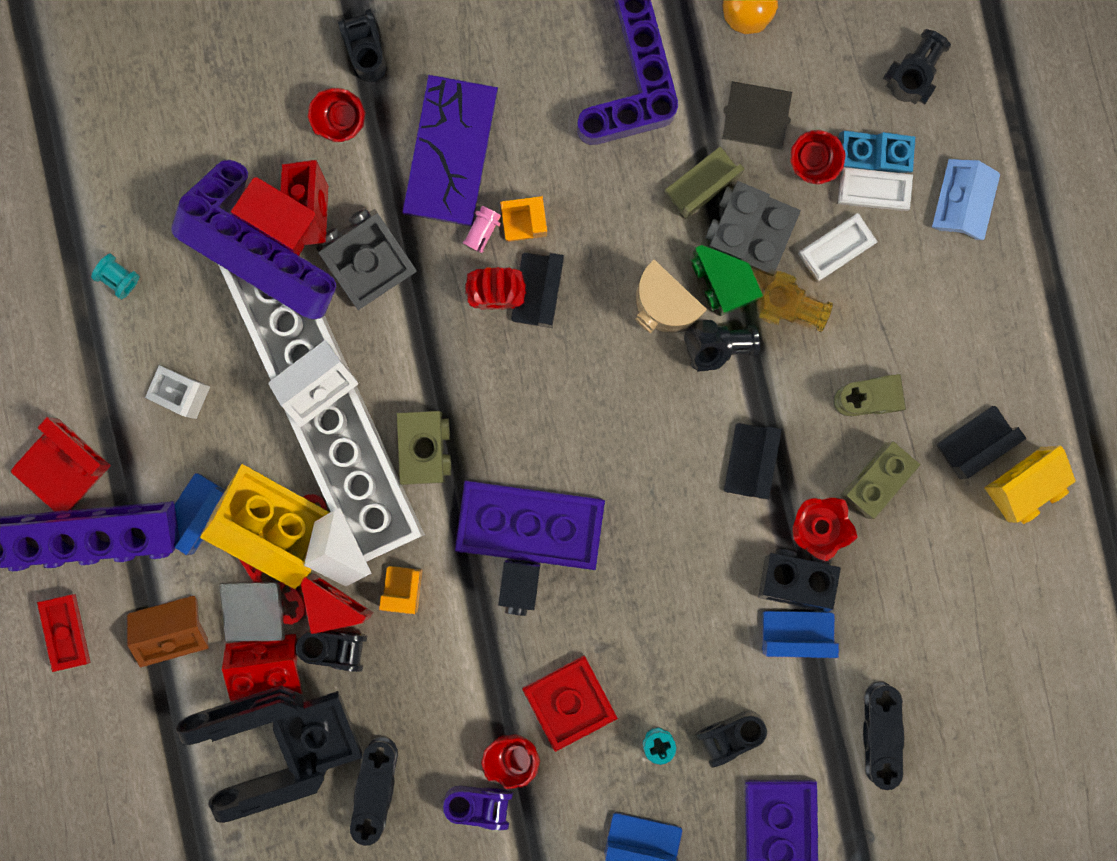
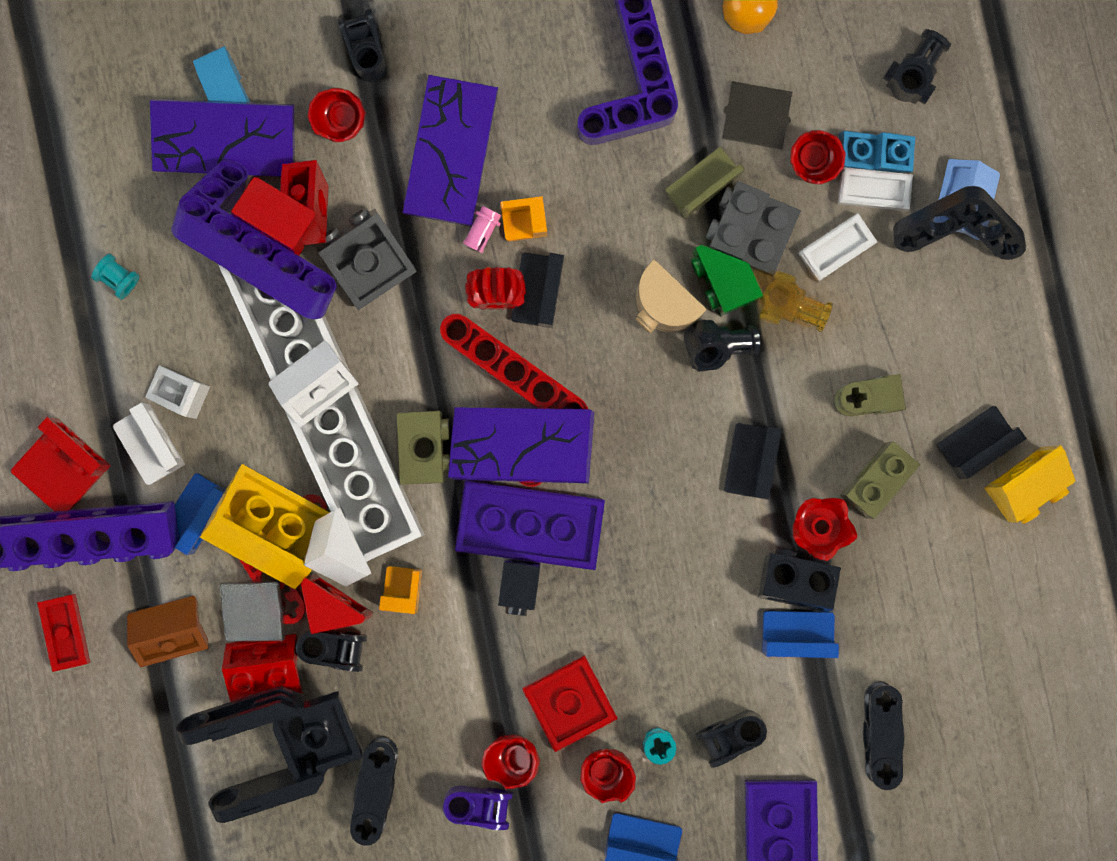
(148, 444): none -> white panel
(200, 134): none -> dark purple tile
(220, 77): none -> dark azure slope
(503, 357): none -> red beam
(521, 445): none -> dark purple tile
(608, 775): none -> red hair
(919, 231): none -> black beam

